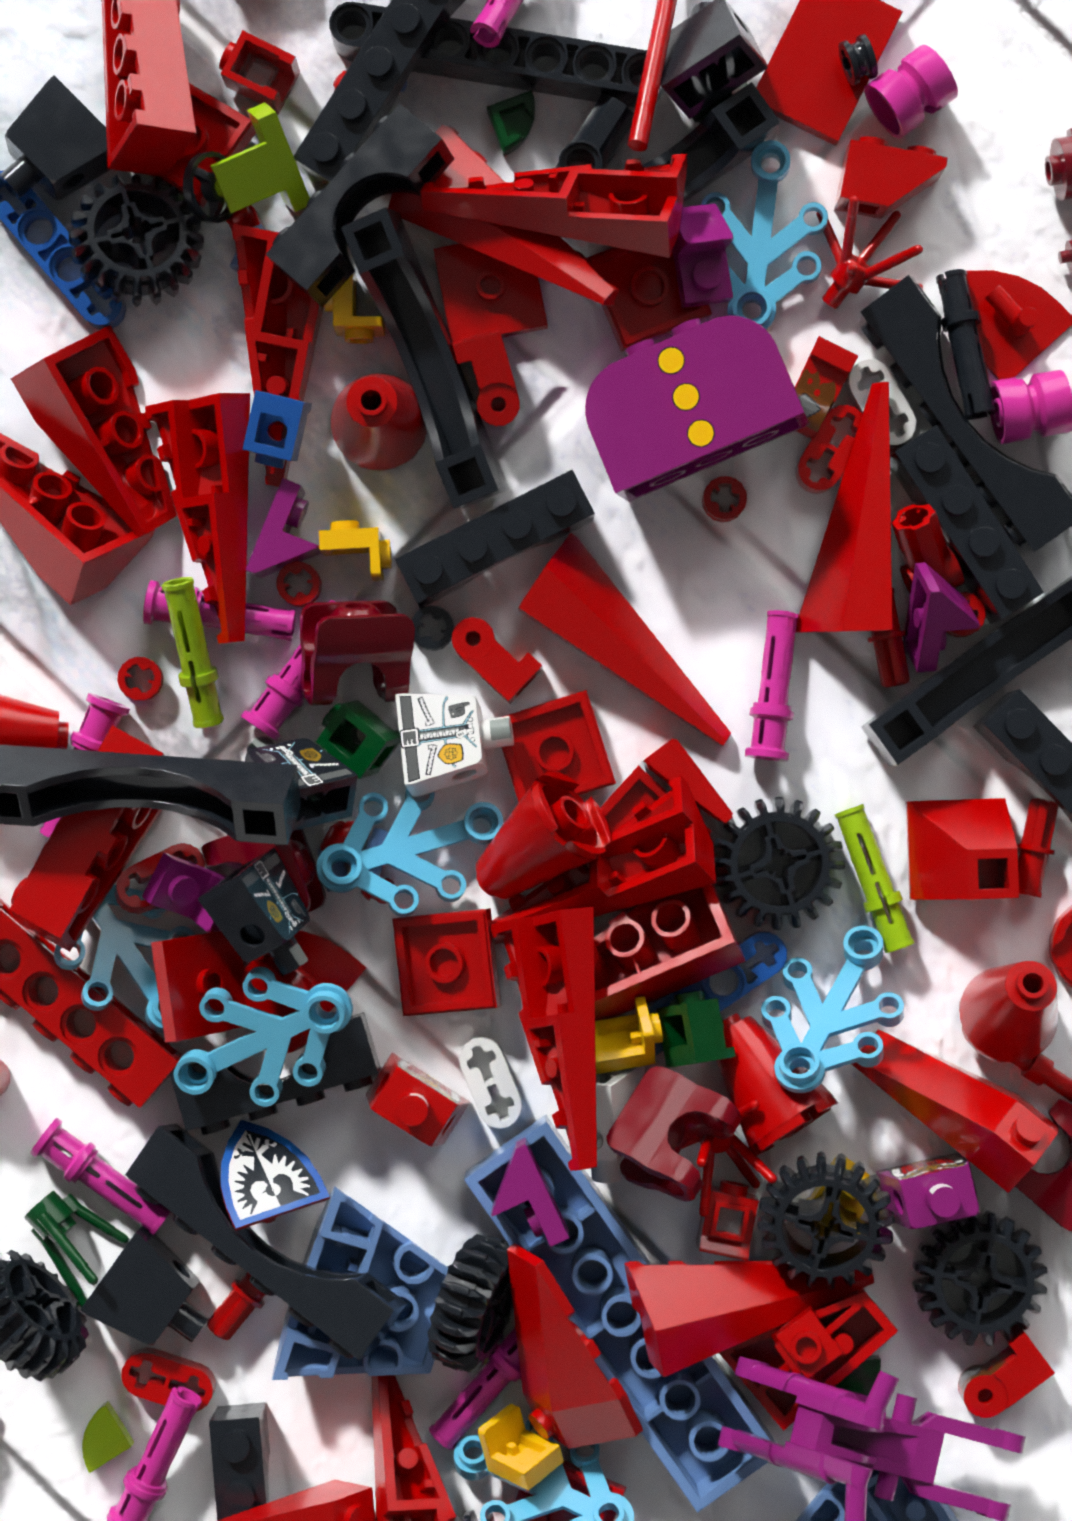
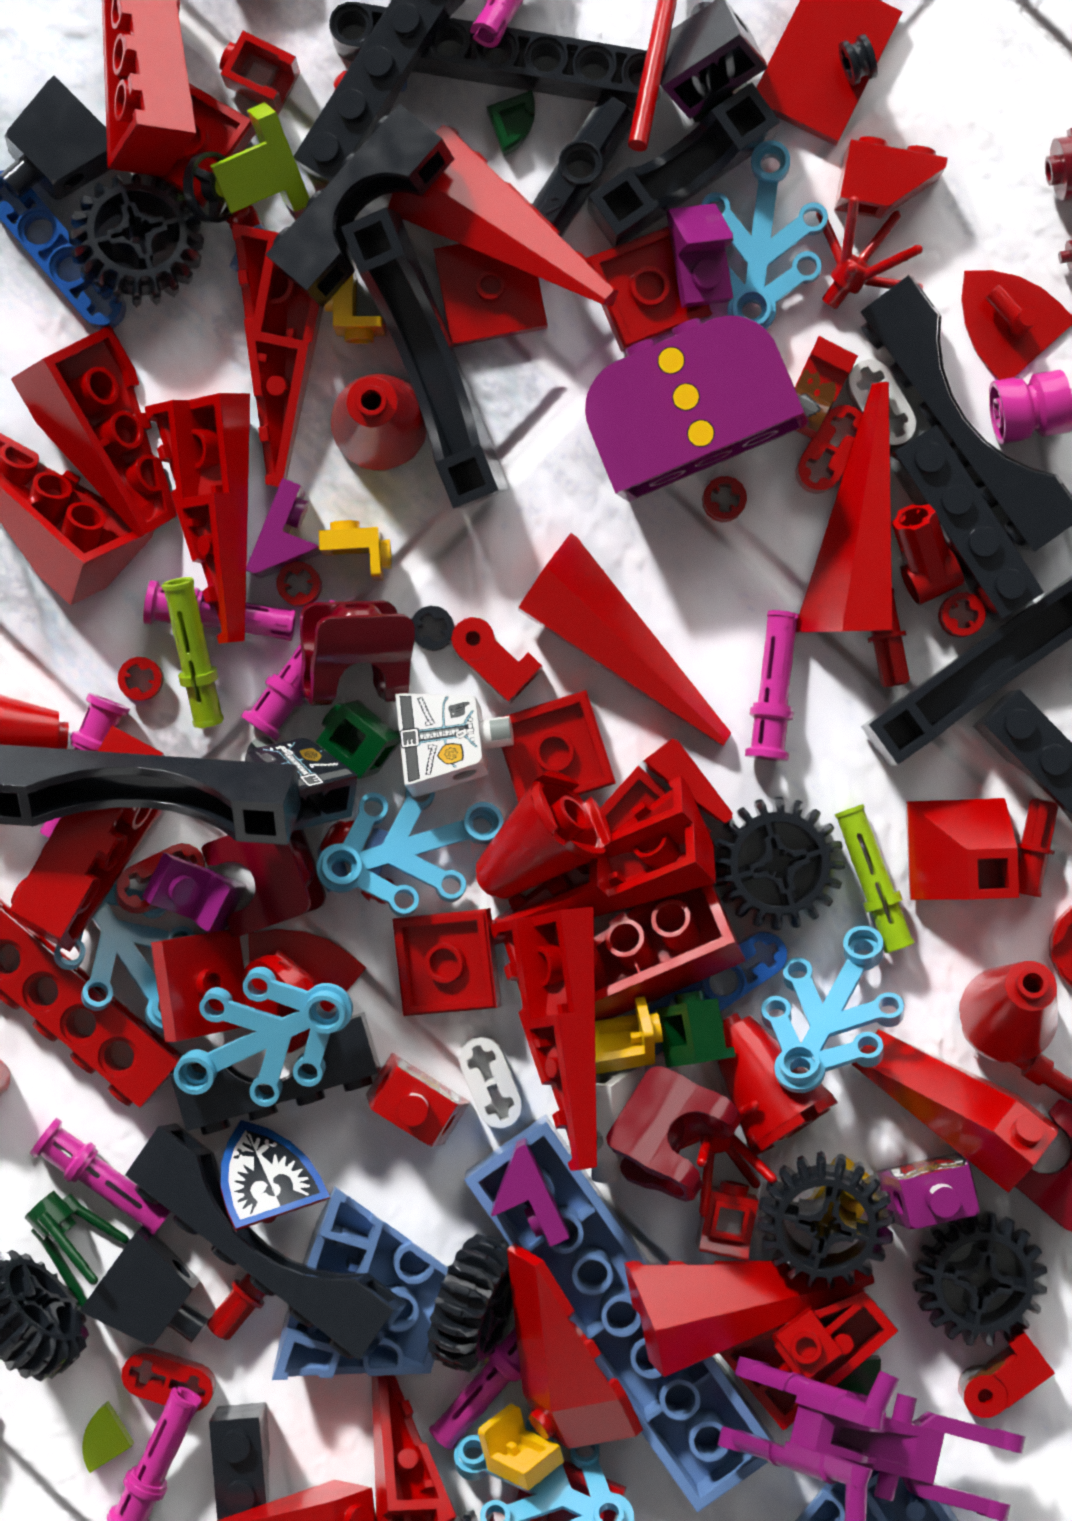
(260, 911): black torso -> none
(265, 412): blue brick -> none
(495, 537): black arch -> none
(497, 394): red leg -> none
(612, 208): red wedge -> none
(918, 87): dark pink wheel -> none
(931, 612): magenta slope -> none
(963, 332): black pin -> none

